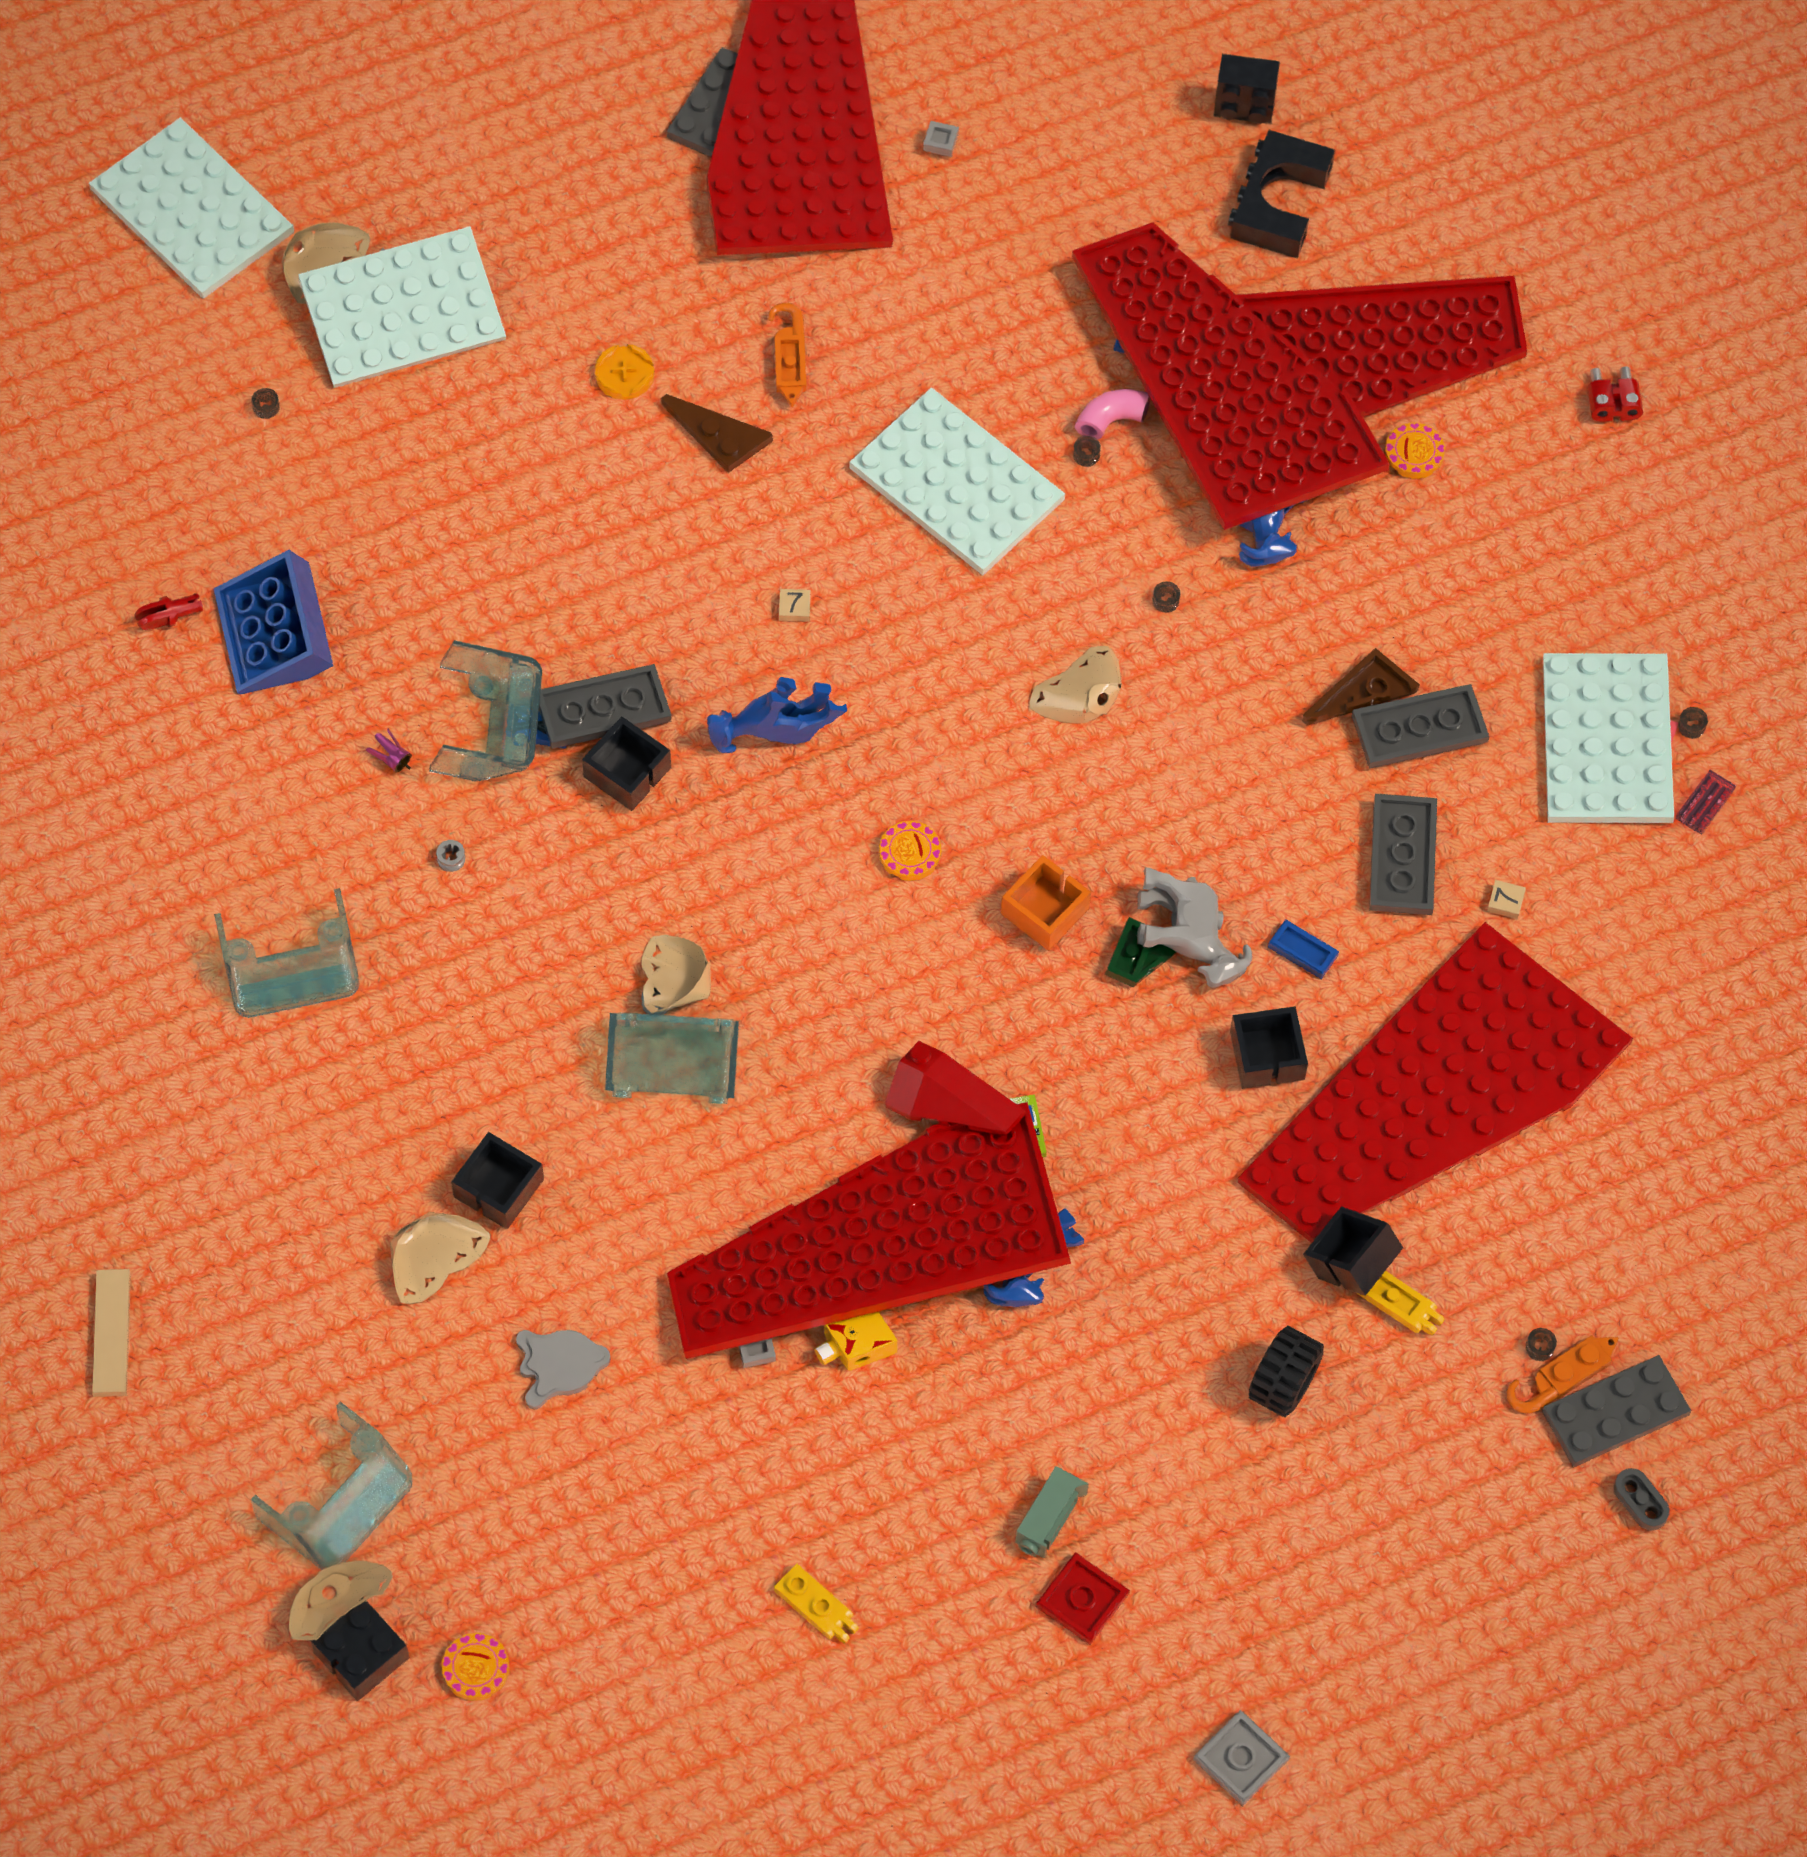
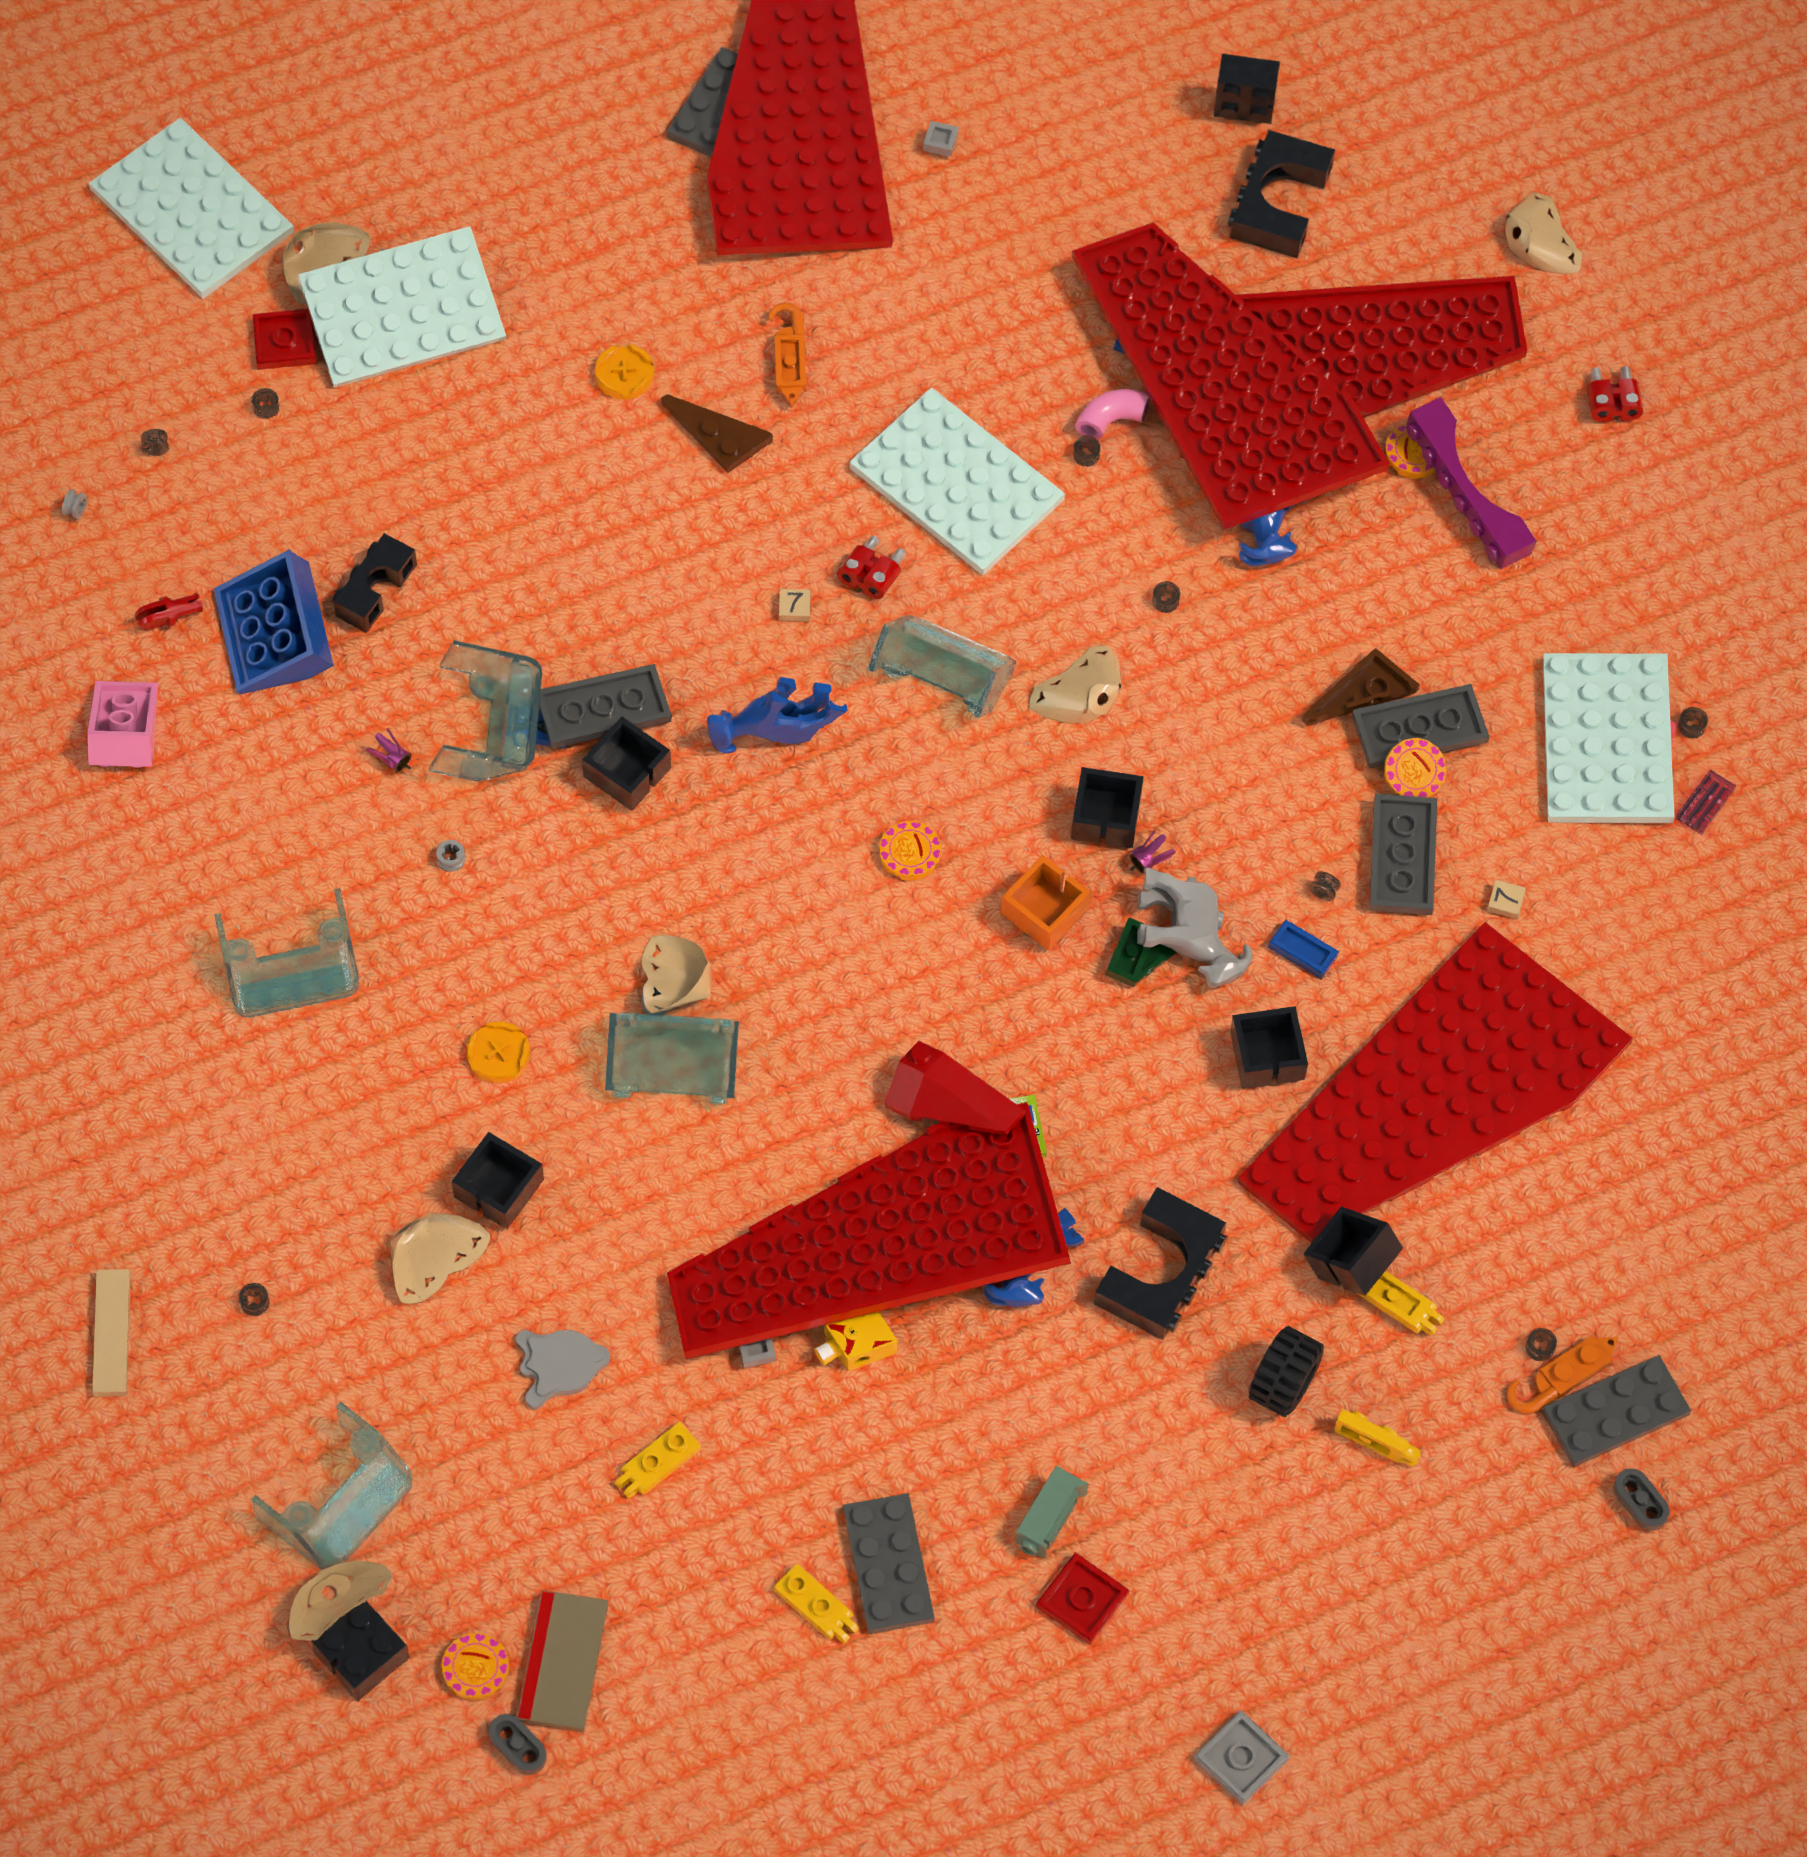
(74, 504): none -> light grey bush
(122, 724): none -> bright pink slope
(154, 442): none -> clear smoke bush
(254, 1309): none -> clear smoke bush
(284, 339): none -> red tile
(385, 562): none -> black arch
(498, 1052): none -> light orange tile
(519, 1745): none -> dark grey plate
(562, 1661): none -> dark tan tile
(658, 1460): none -> yellow hinge
(870, 572): none -> red piece
(888, 1563): none -> dark grey plate
(944, 660): none -> clear light blue windscreen
(1107, 807): none -> black piece
(1142, 855): none -> flat silver piece
(1157, 1306): none -> black arch
(1325, 886): none -> clear smoke bush
(1379, 1439): none -> yellow hinge
(1415, 768): none -> light orange tile
(1503, 533): none -> magenta arch
(1541, 236): none -> tan piece

